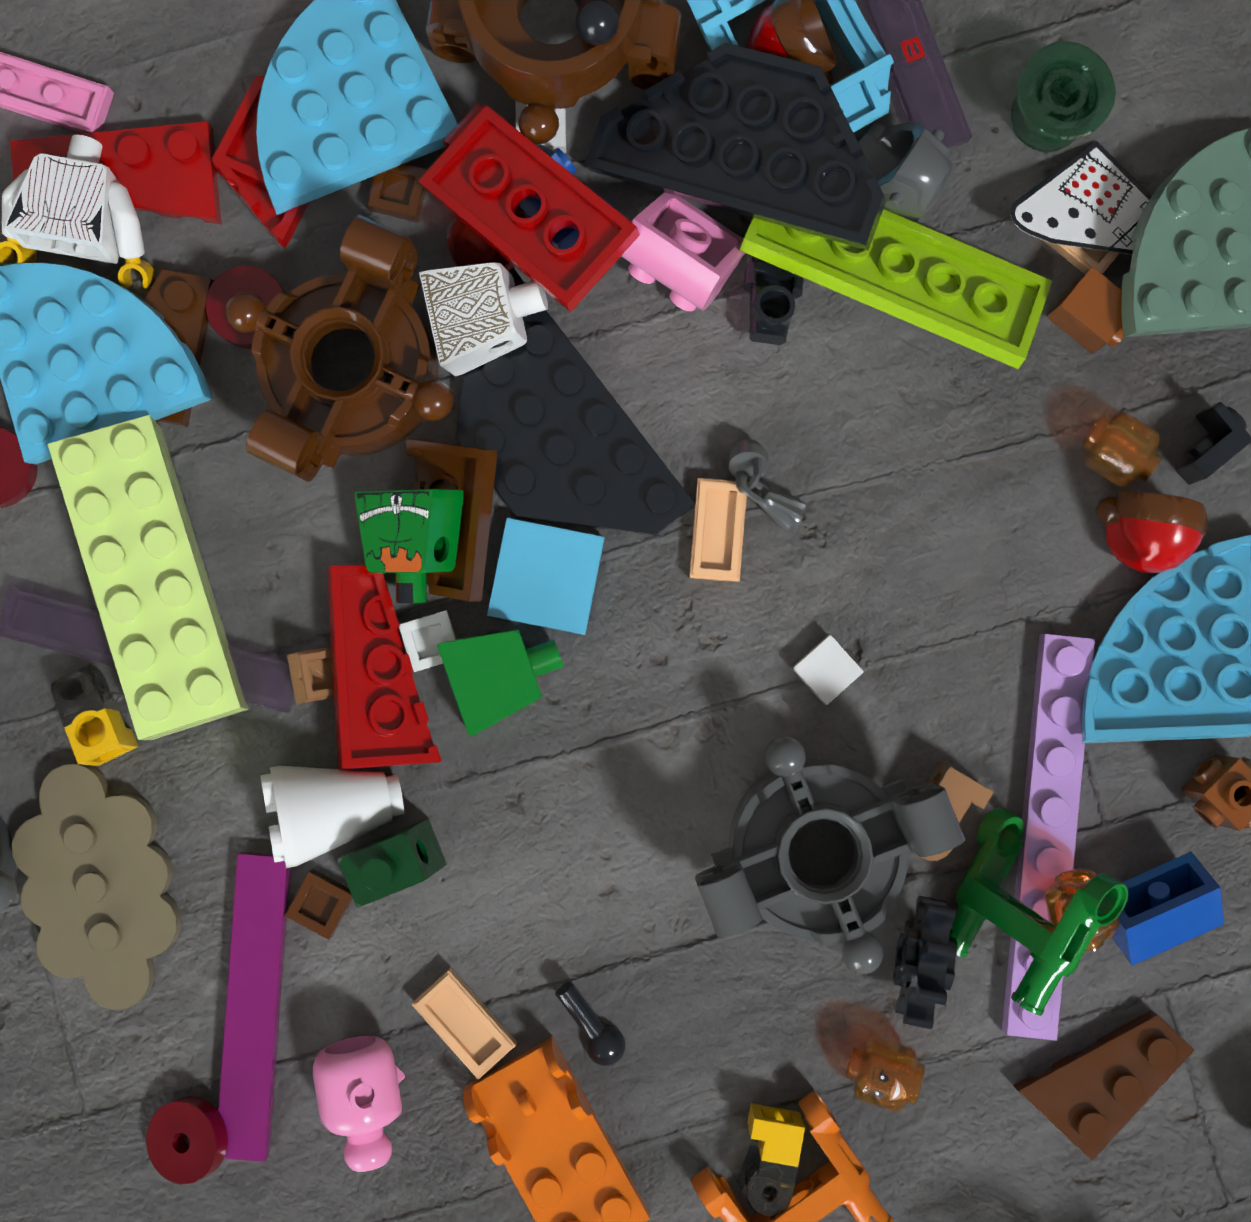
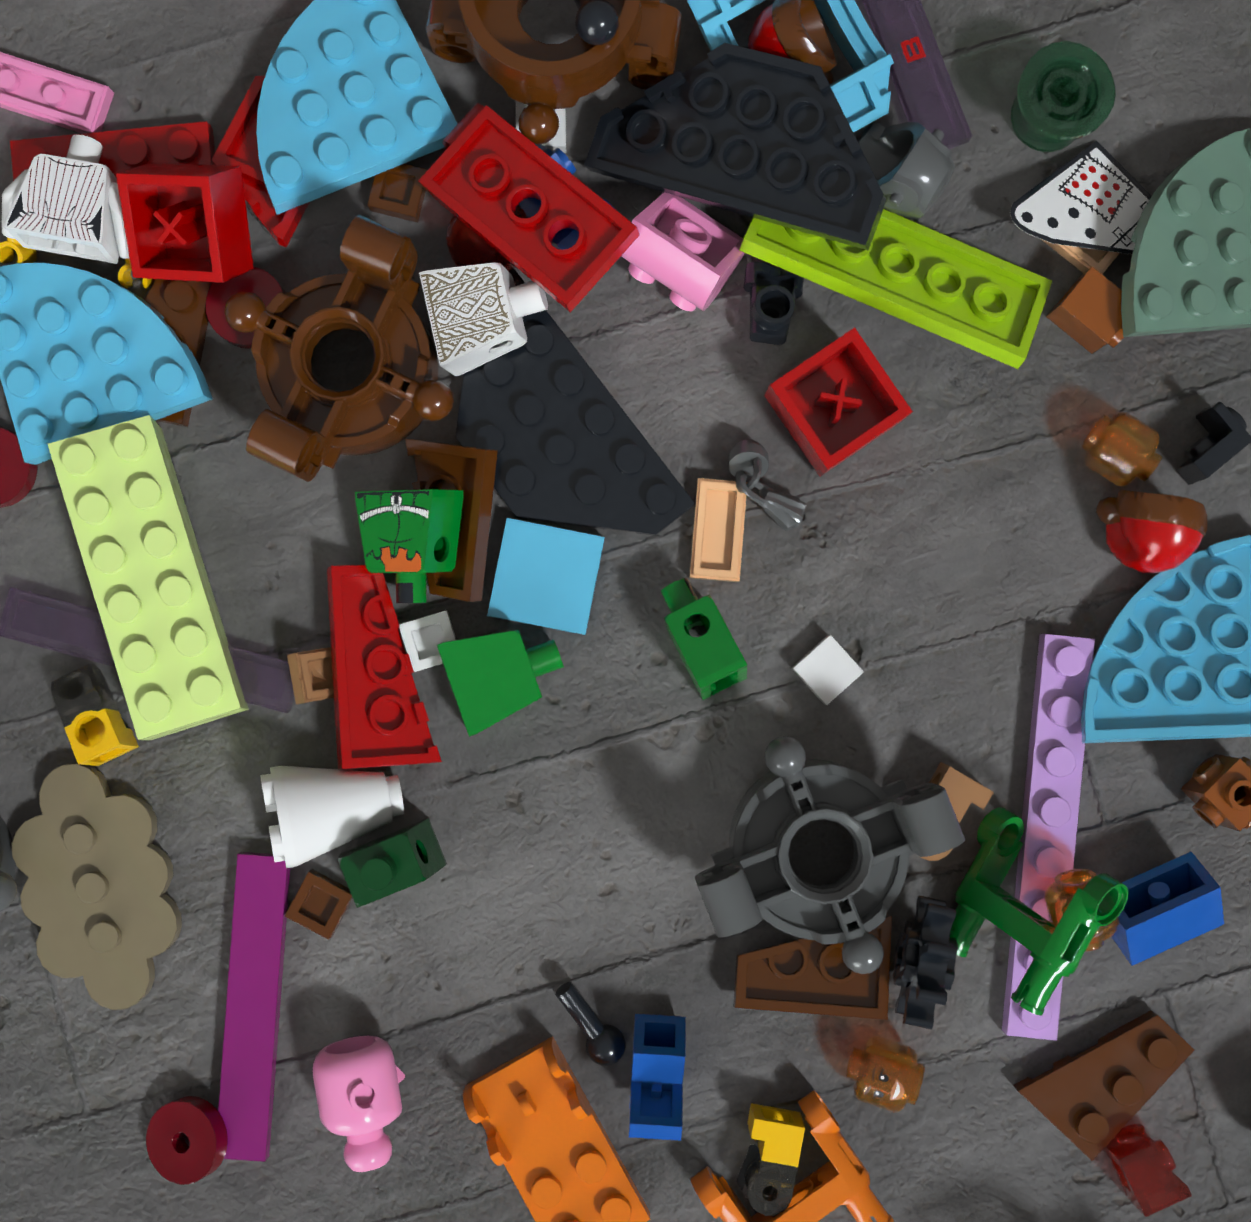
(185, 221): none -> red brick
(464, 1023): light nougat tile -> none
(657, 1077): none -> blue brick
(711, 658): none -> green torso
(813, 979): none -> reddish brown wing
(837, 402): none -> red brick
(1145, 1170): none -> clear red brick

